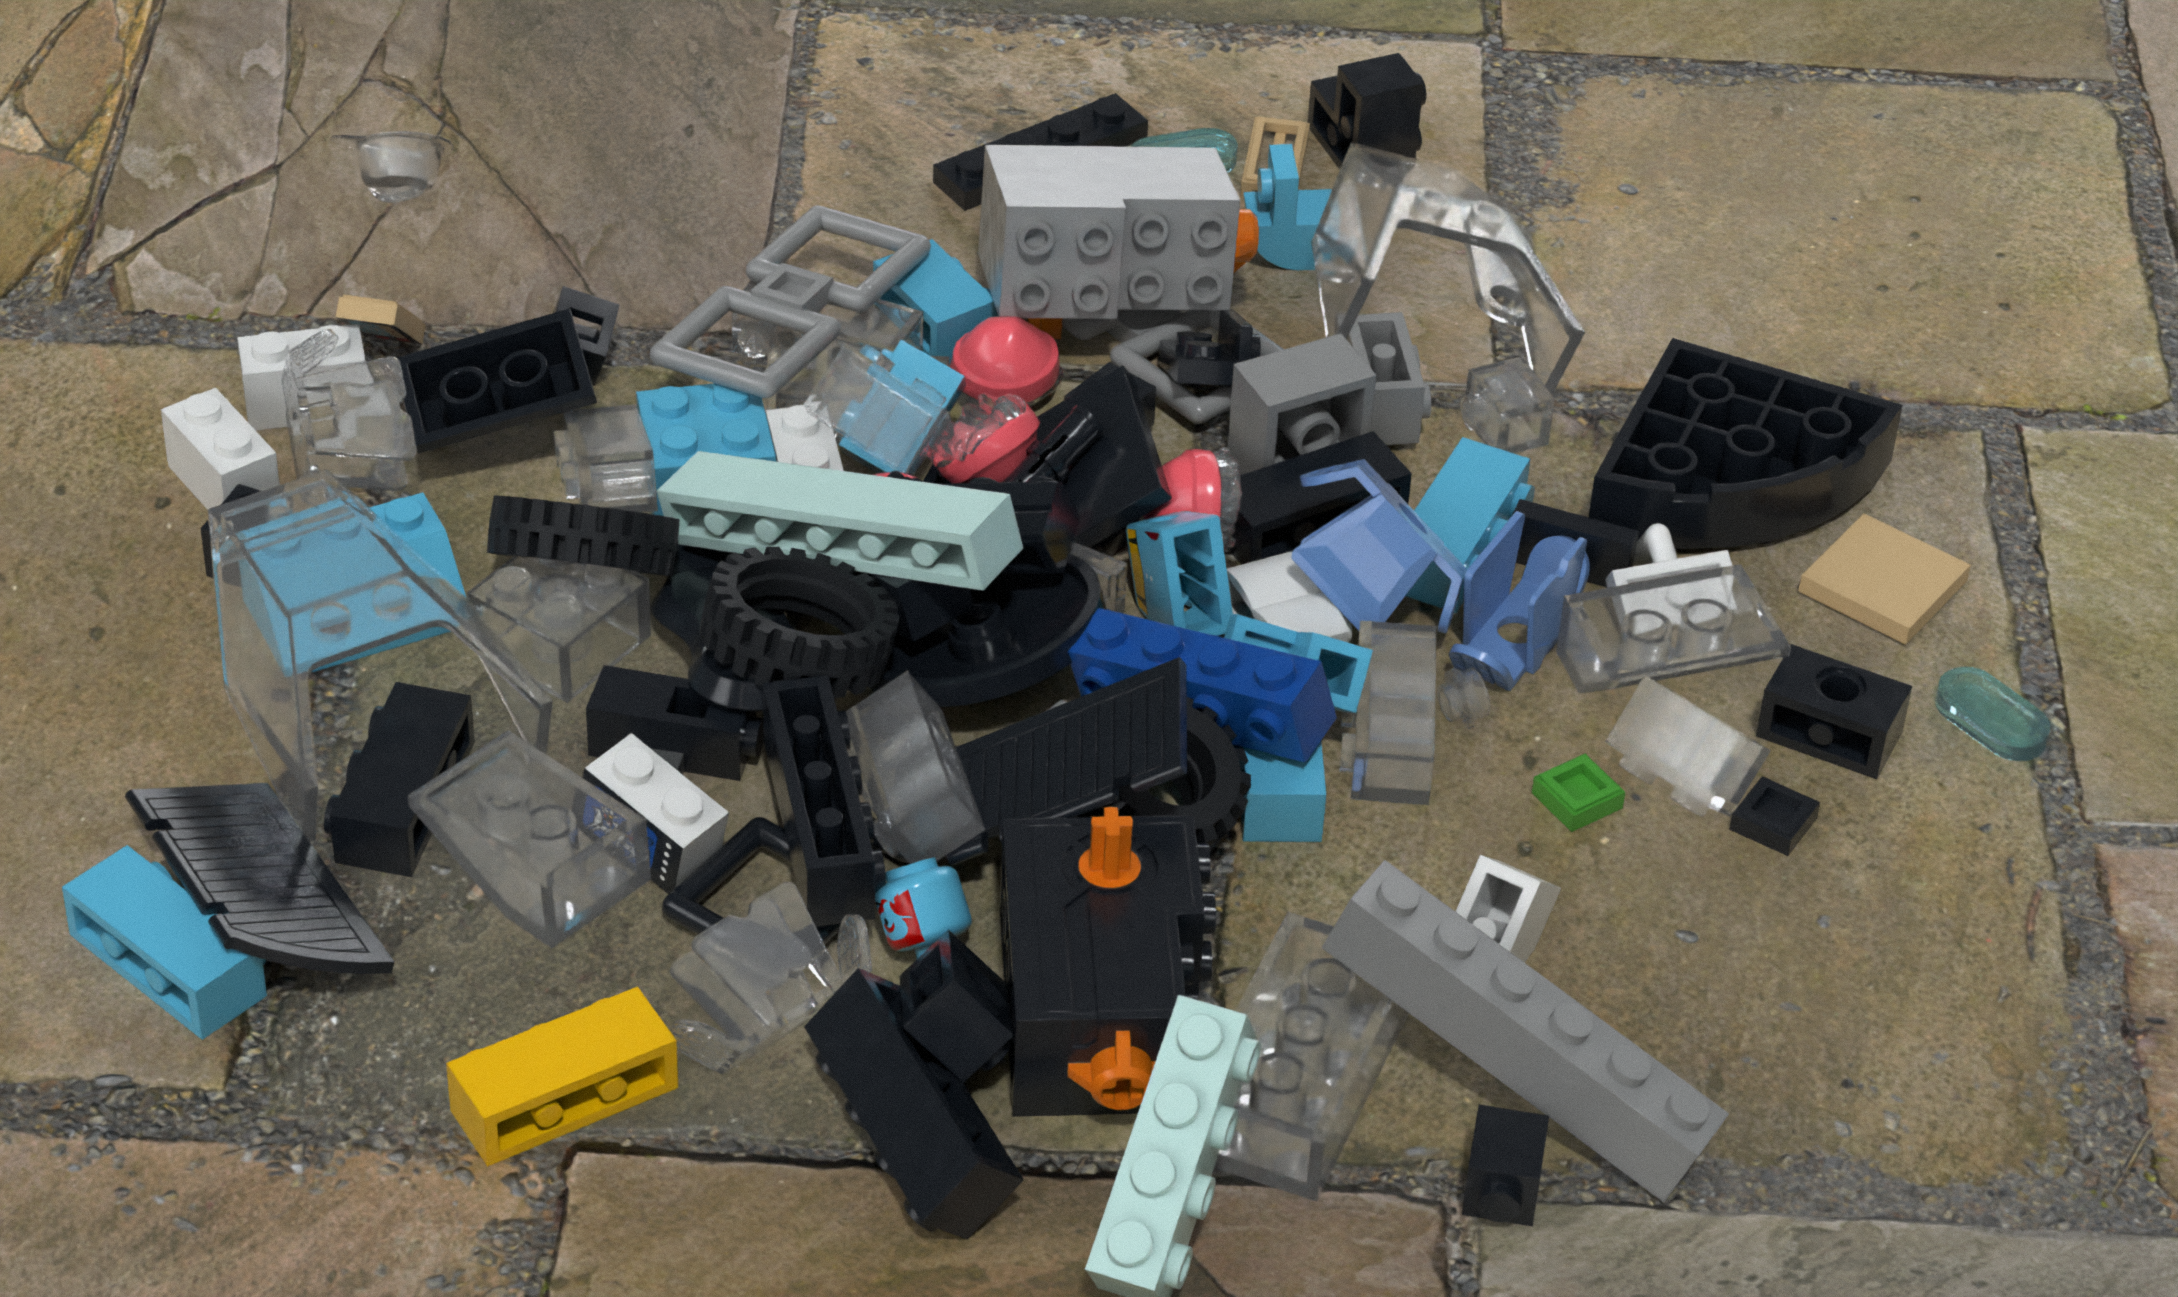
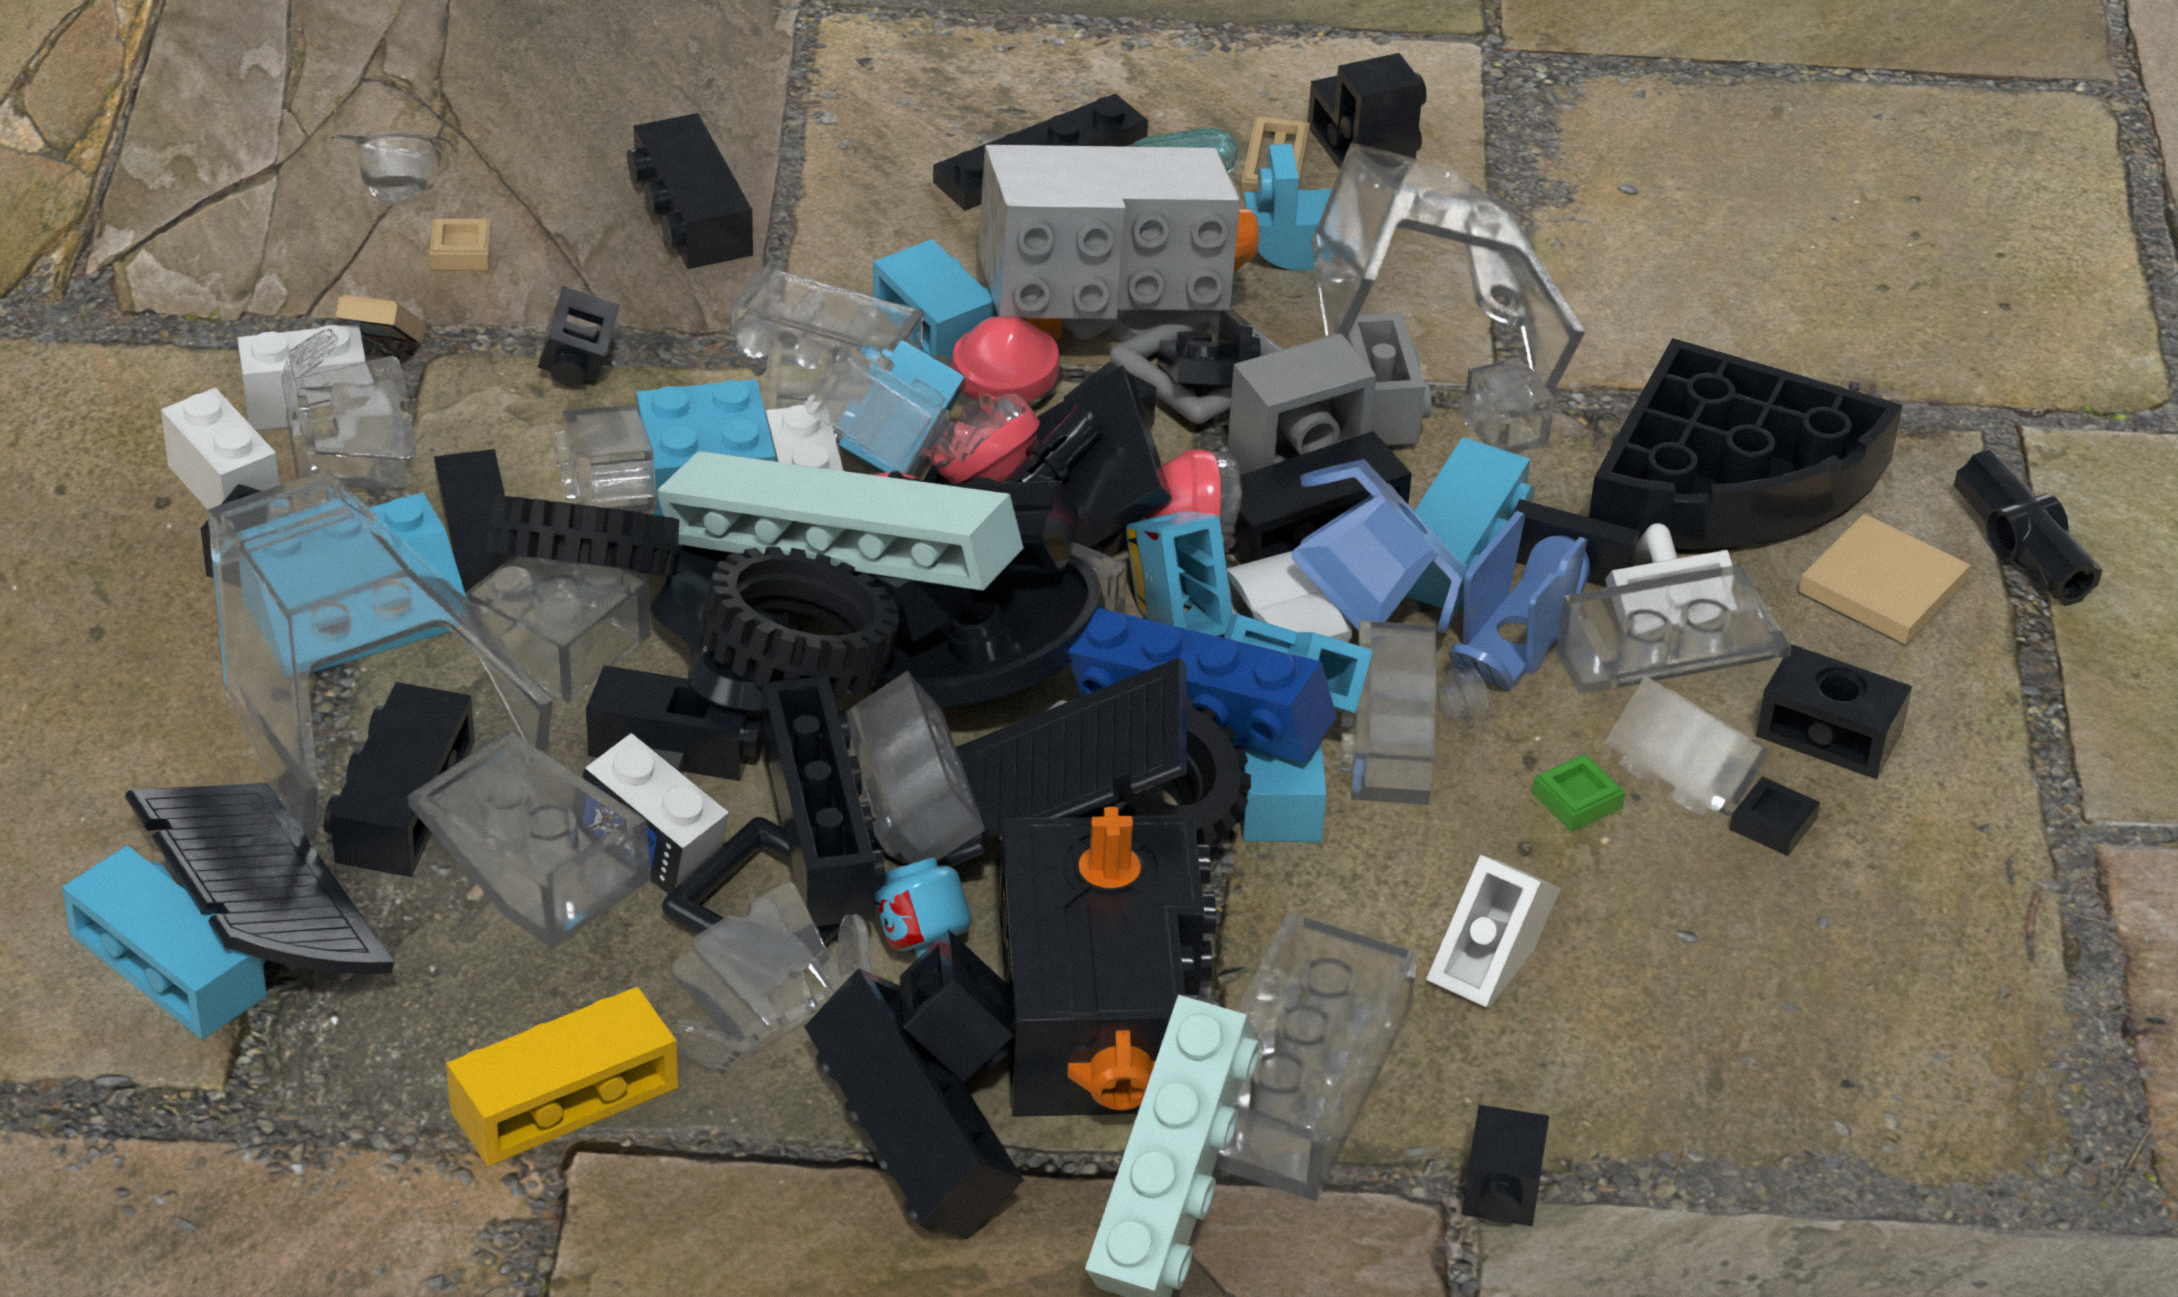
(460, 244): none -> tan tile
(466, 495): none -> black tile
(495, 380): black slope -> none
(691, 191): none -> black brick
(790, 300): light grey bar -> none
(1524, 1030): light grey brick -> none
(1992, 714): clear light blue tile -> none
(2027, 528): none -> black piece

